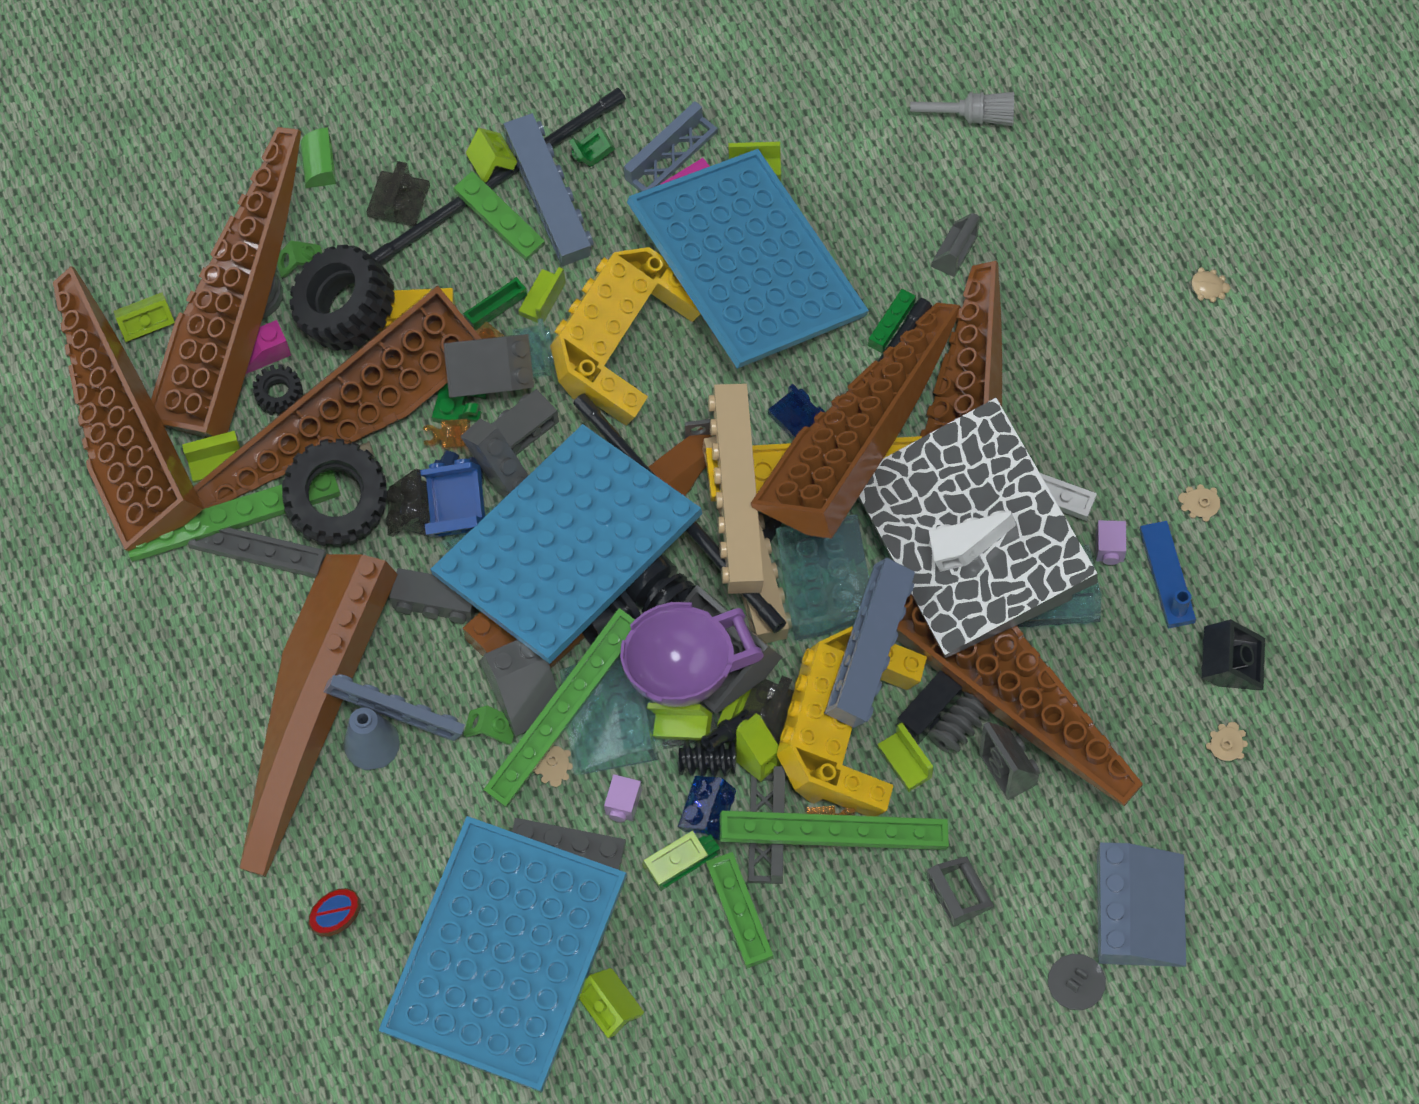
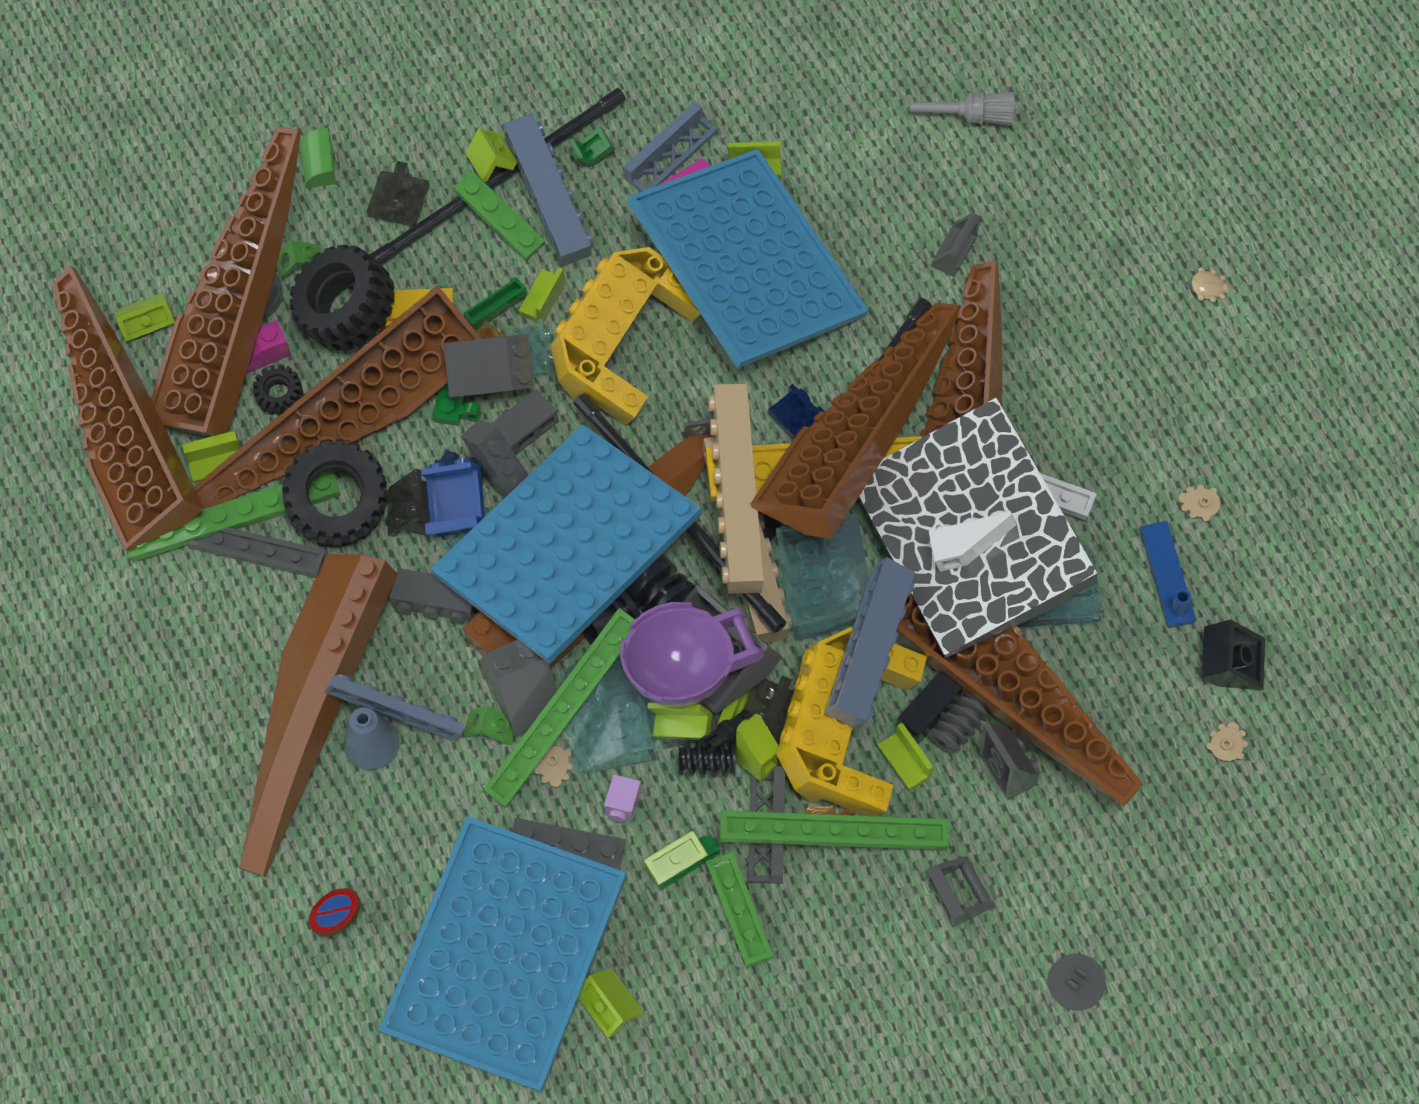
(449, 433): clear orange plate -> none
(704, 804): clear blue bracket -> none
(891, 320): green piece -> none
(1111, 541): lavender brick -> none
(1140, 906): sand blue slope -> none

